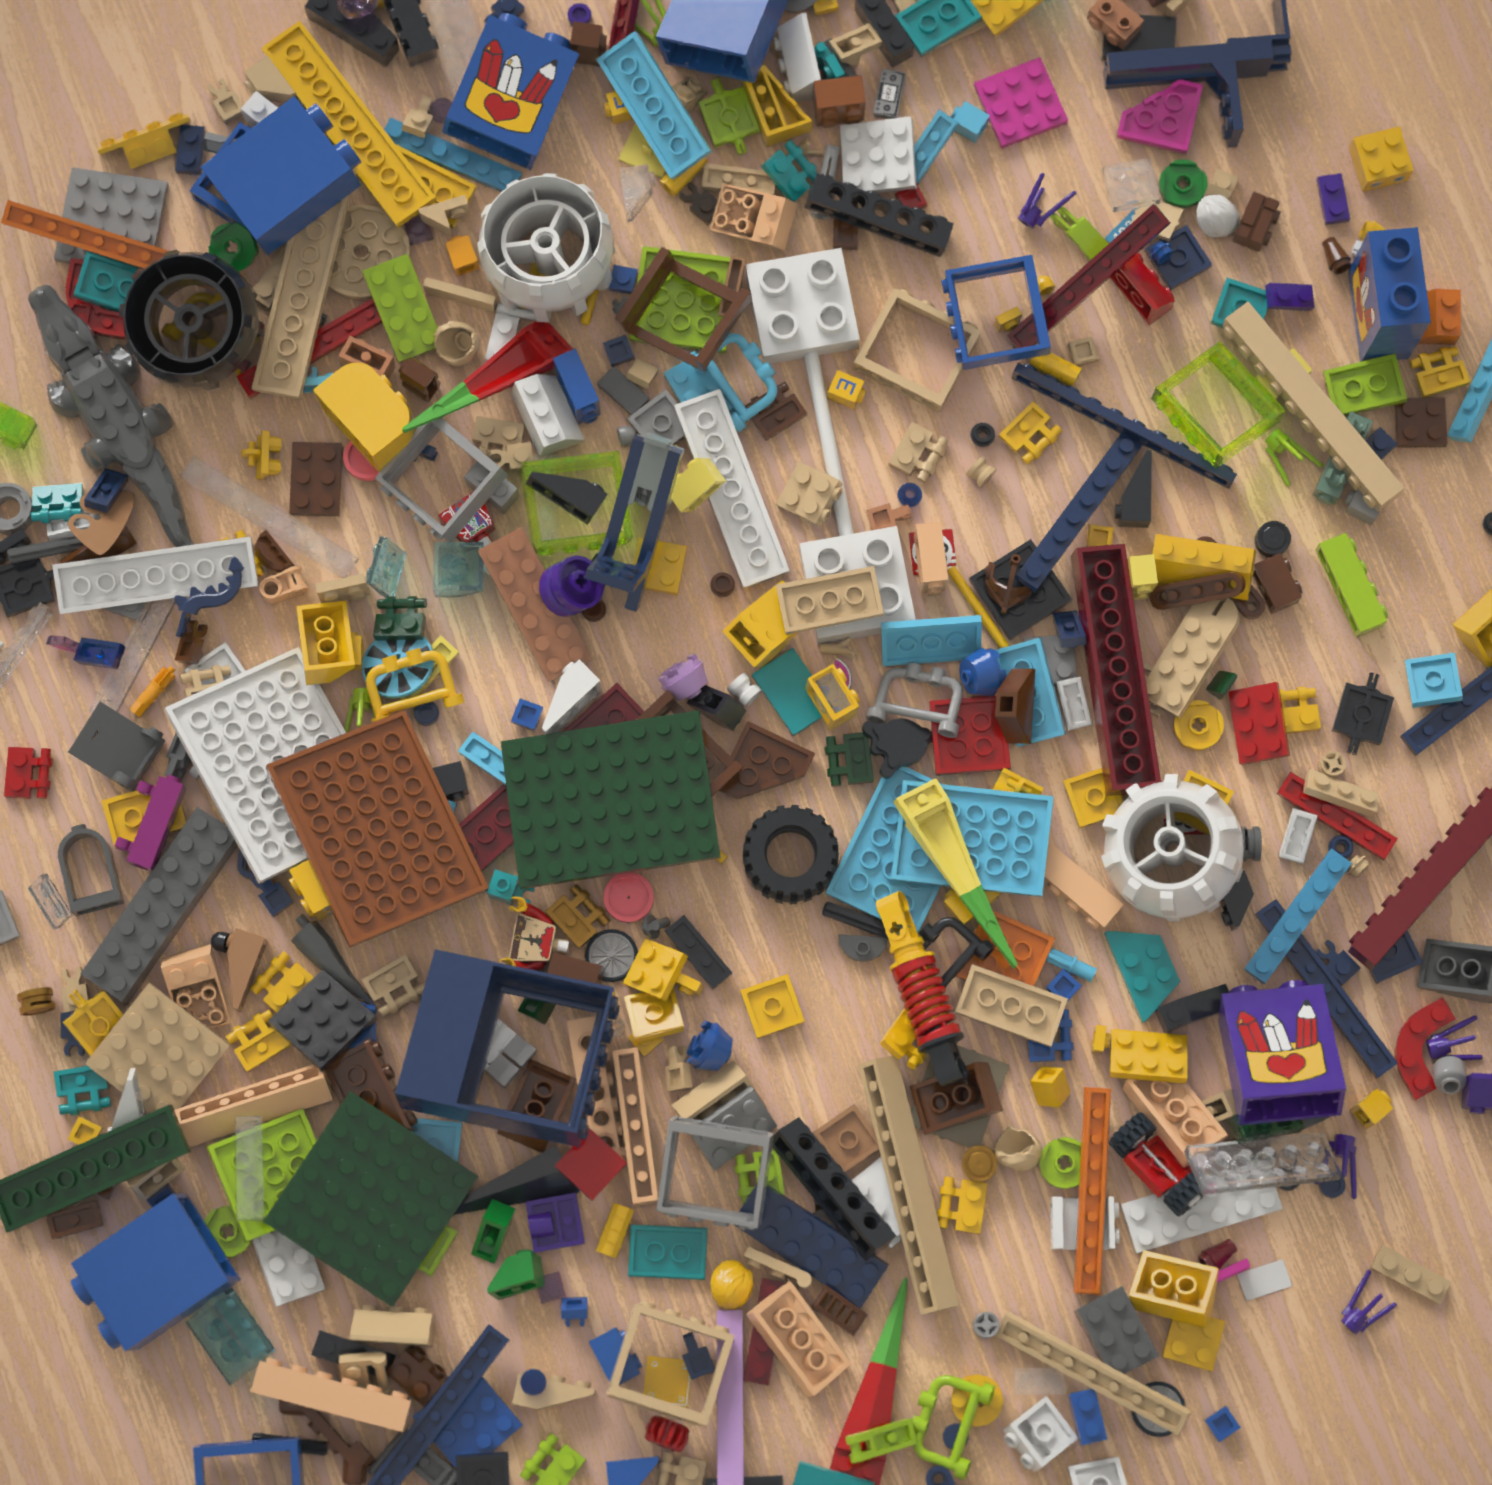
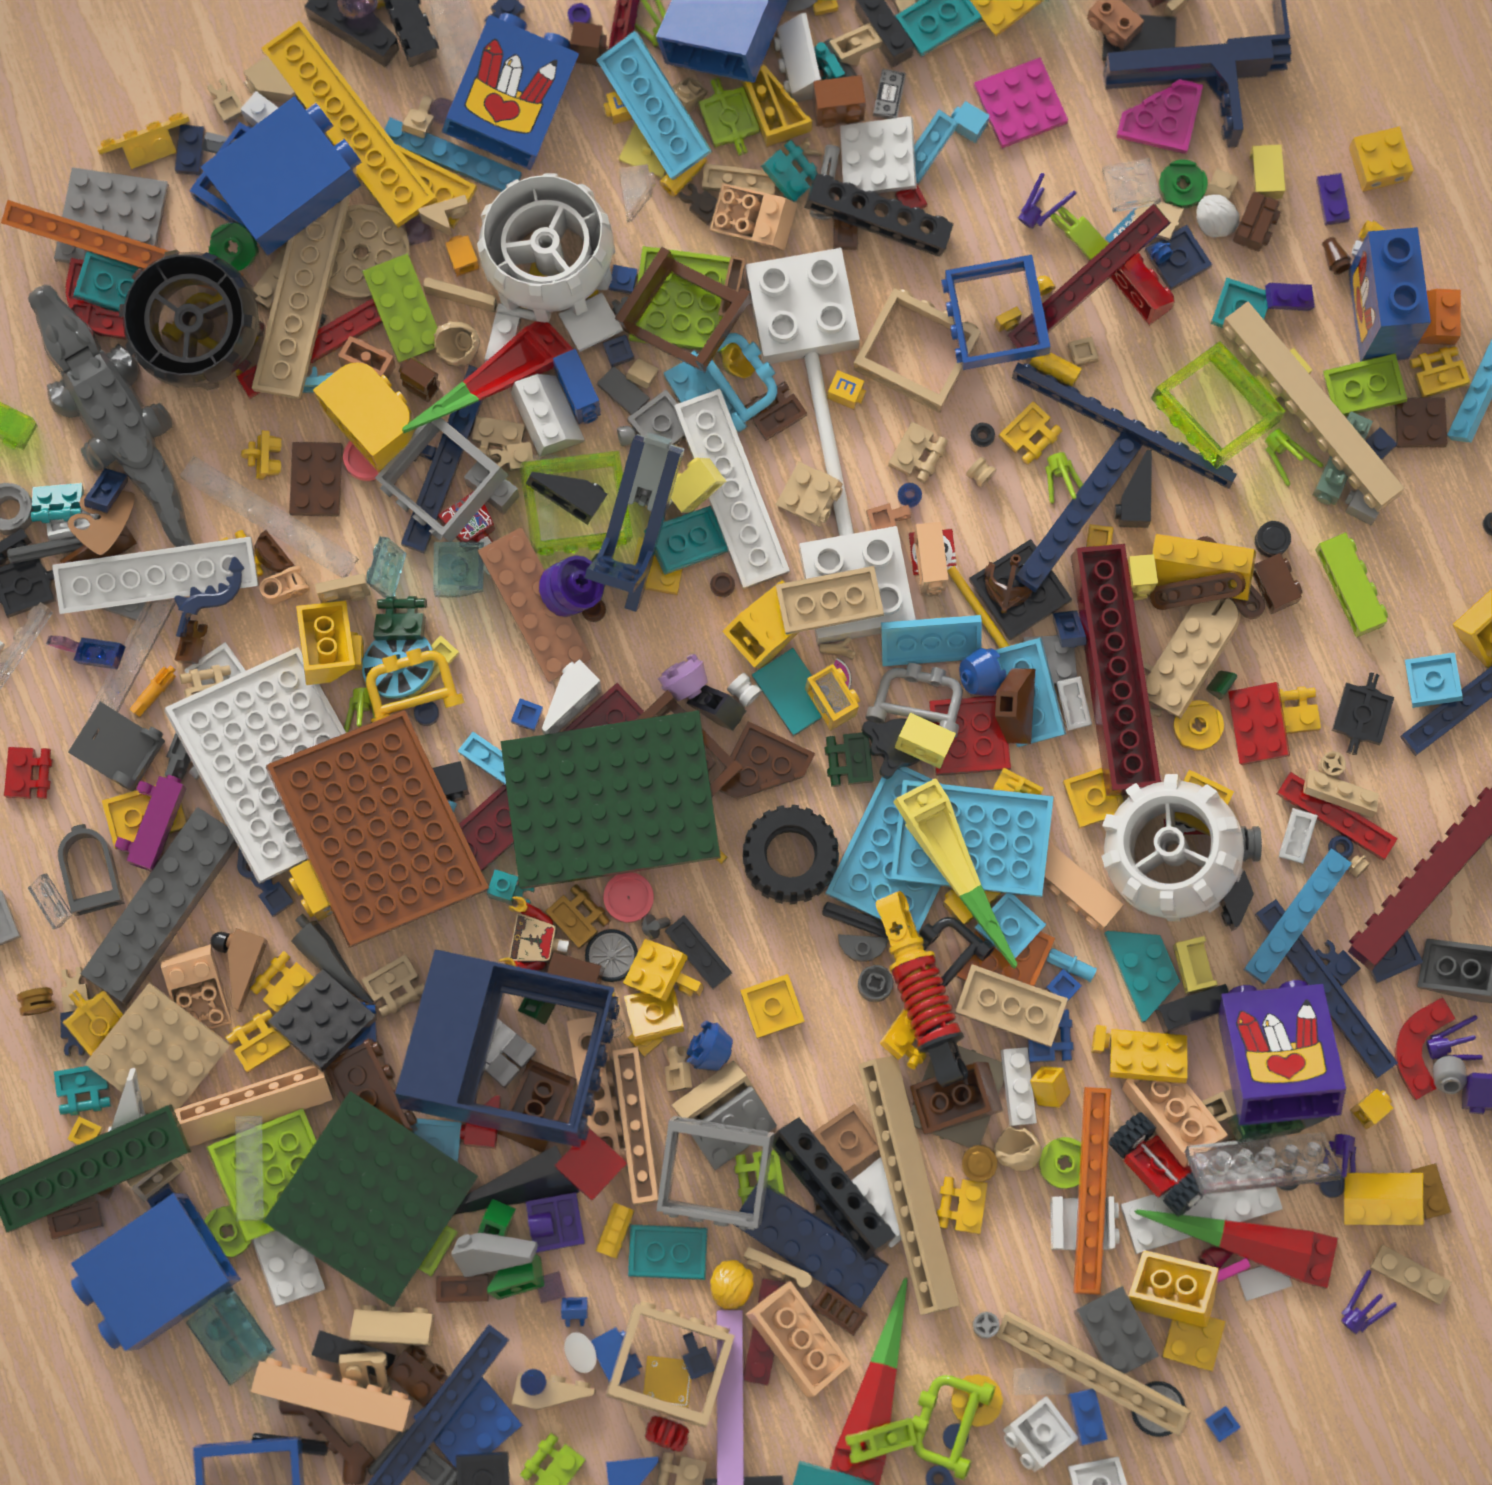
(440, 475): none -> dark blue plate
(462, 1289): none -> reddish brown plate
(478, 1135): none -> red slope
(489, 1252): none -> light grey slope
(580, 1352): none -> white sticker
(592, 325): none -> white piece
(689, 540): none -> teal tile
(735, 361): none -> yellow hair
(875, 983): none -> dark grey wheel
(925, 740): none -> light yellow panel
(1016, 922): none -> medium azure plate
(1018, 1086): none -> white plate
(1061, 467): none -> lime plant
(1194, 965): none -> light yellow panel
(1268, 170): none -> light yellow panel
(1289, 1251): none -> red plate
(1384, 1199): none -> yellow slope
(1434, 1194): none -> pearl gold plate

